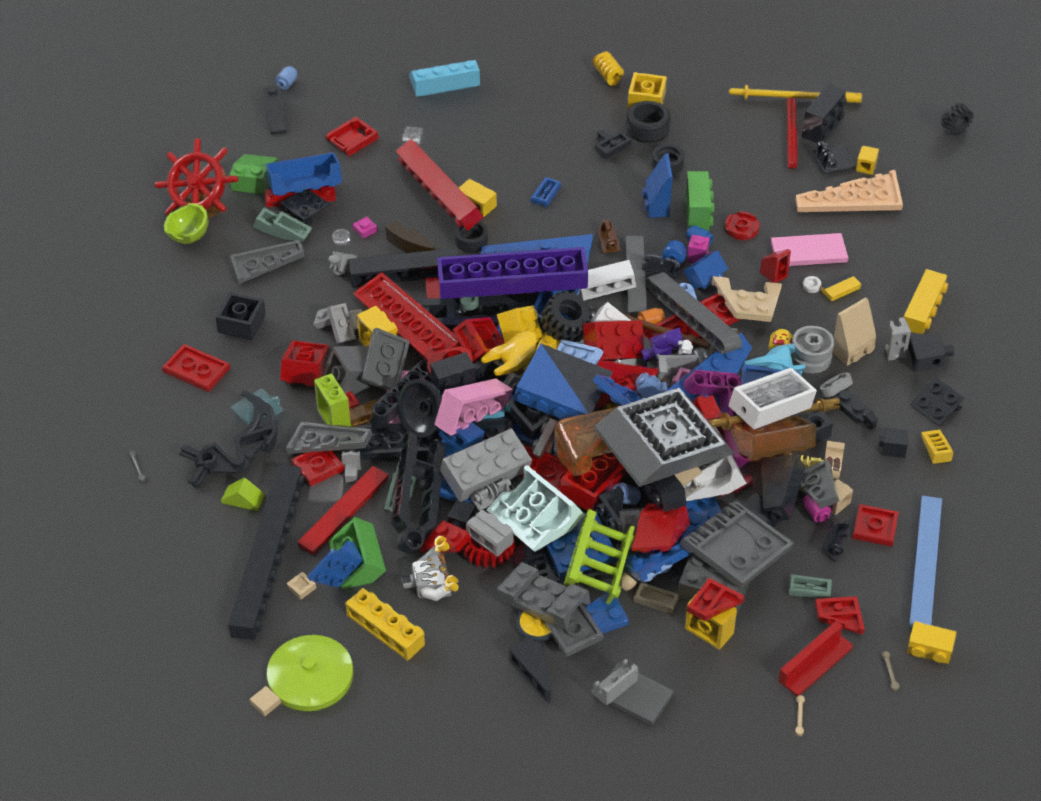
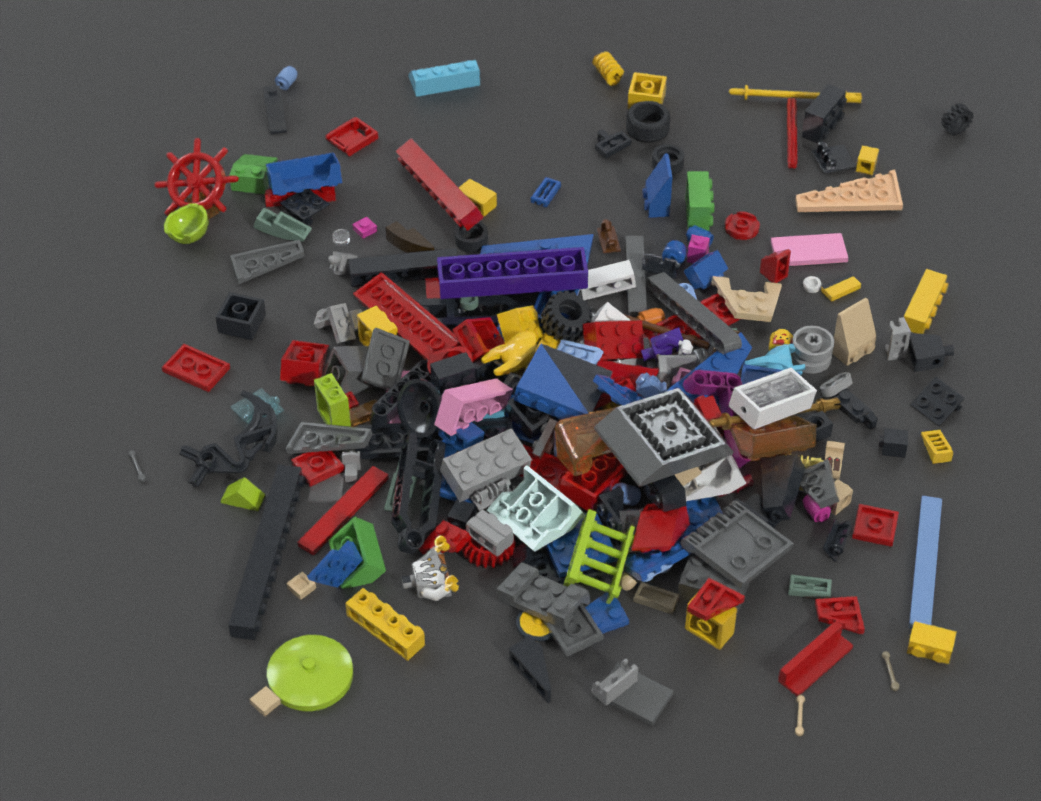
(413, 133): clear tile -> none

